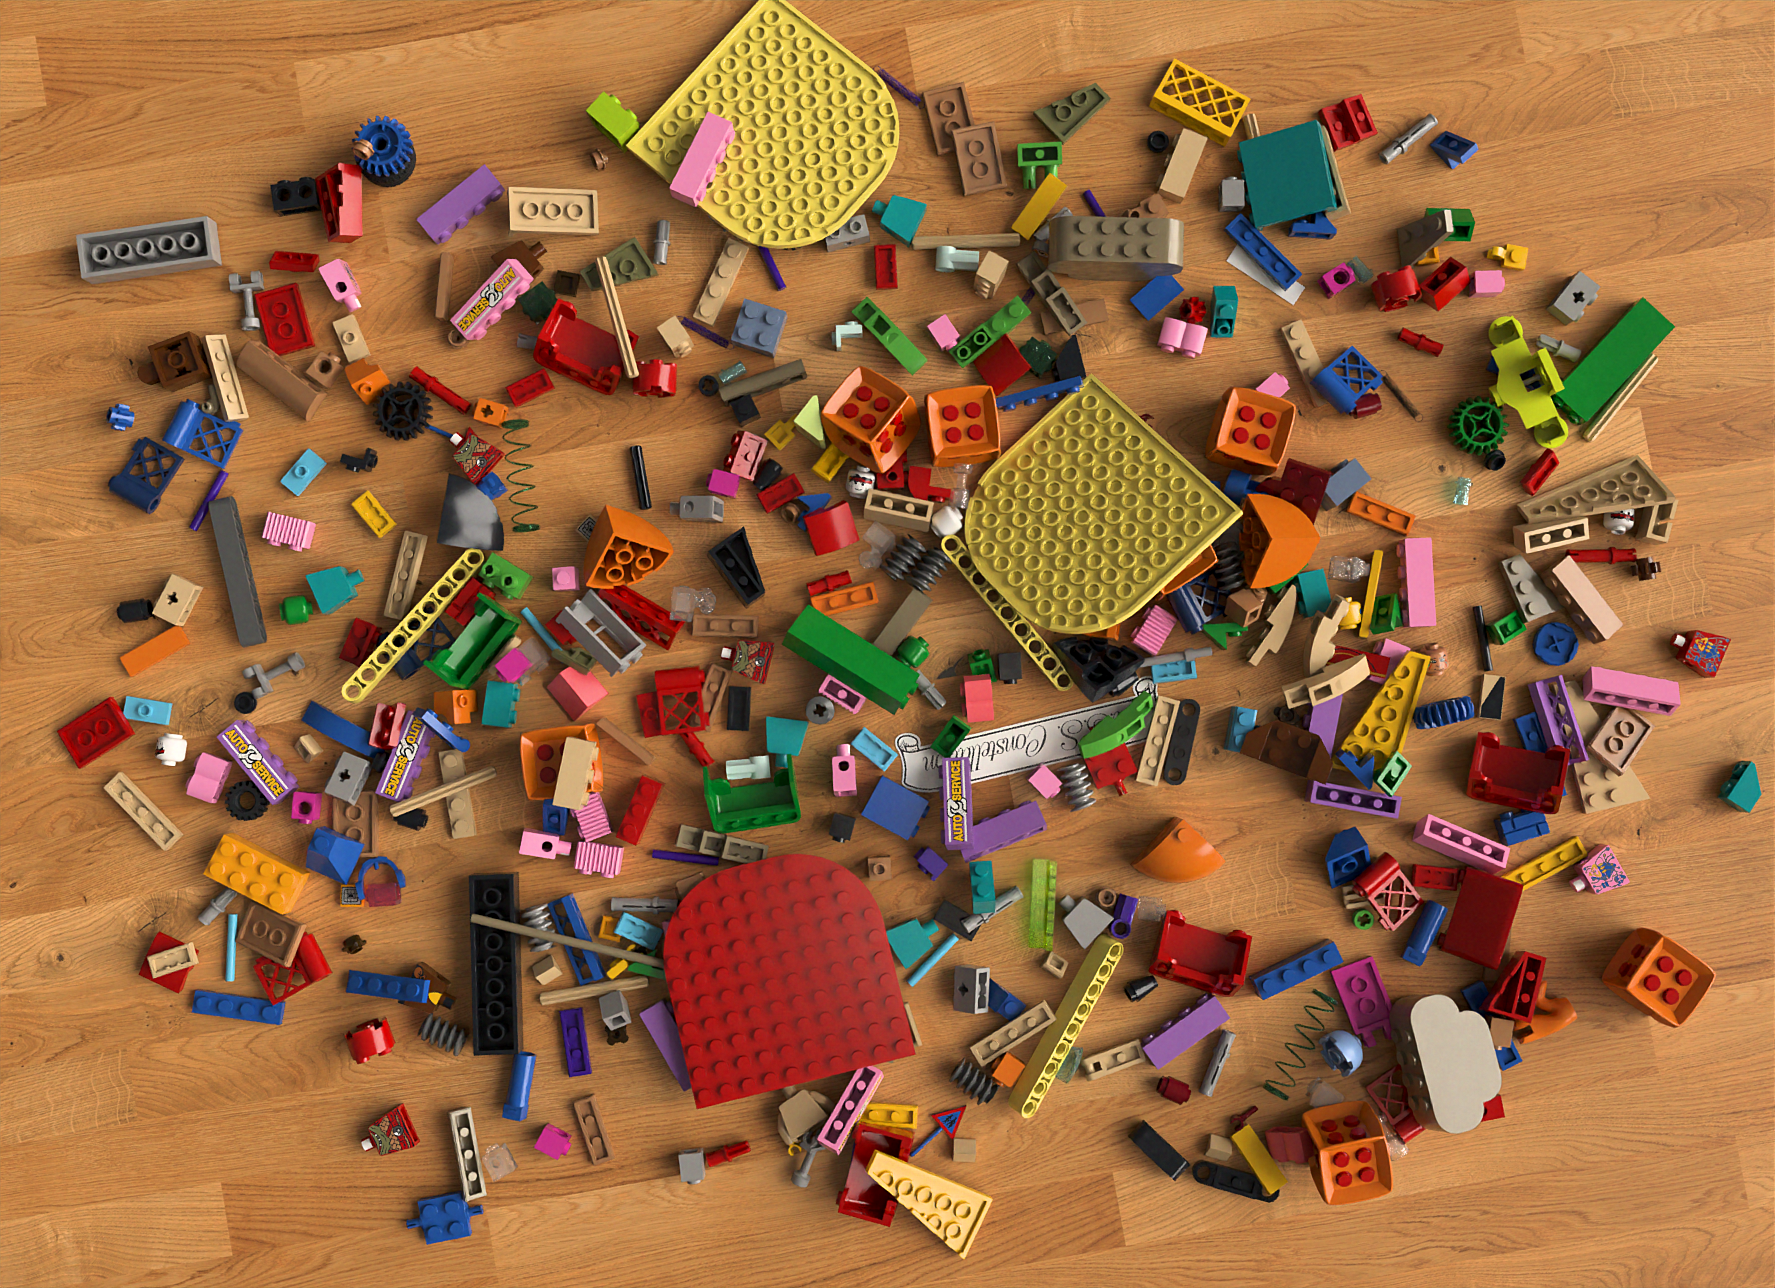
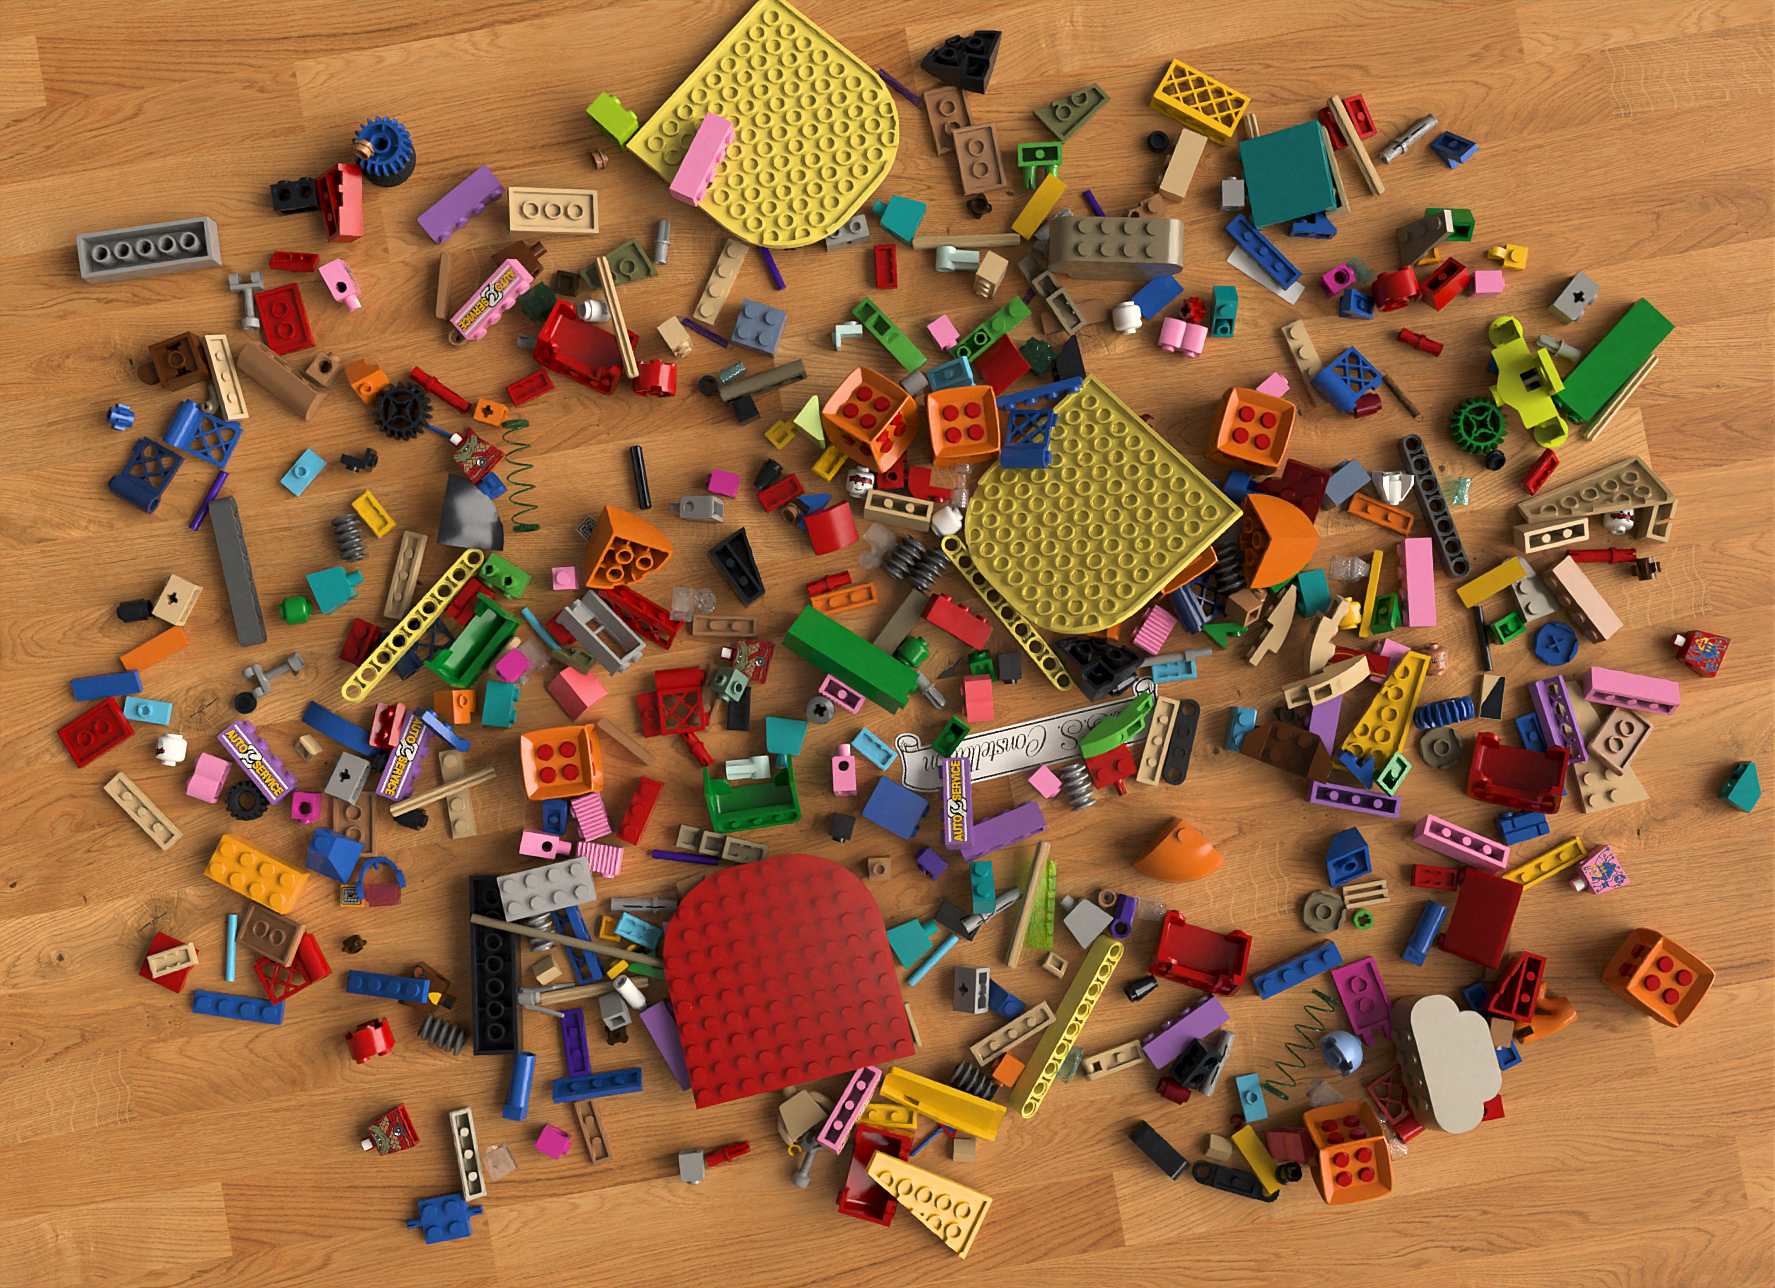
(106, 685): none -> blue tile
(217, 906): light grey axle -> none
(288, 530): bright pink brick -> none
(349, 538): none -> dark grey piece
(351, 338): tan plate -> none
(530, 995): none -> light grey plant
(546, 888): none -> light grey brick
(575, 773): tan brick -> none
(593, 311): none -> white brick
(597, 1085): none -> blue plate
(630, 992): none -> white cylinder
(729, 684): none -> sand green brick
(744, 454): bracket -> none
(914, 383): none -> light grey piece
(943, 1103): none -> yellow piece
(951, 375): none -> medium azure plate
(956, 620): none -> red brick
(965, 61): none -> black brick
(981, 200): none -> dark brown plate
(1027, 453): none -> blue piece
(1027, 904): none -> tan axle
(1127, 317): none -> white head
(1195, 1063): none -> black brick
(1251, 1097): none -> medium azure plate
(1286, 1171): none -> black bush
(1323, 911): none -> dark tan tile
(1355, 145): none -> tan axle
(1356, 305): none -> blue slope
(1377, 878): red piece -> none
(1392, 485): none -> white brick
(1441, 515): none -> dark grey beam
(1441, 747): none -> dark tan tile
(1491, 582): none -> yellow tile

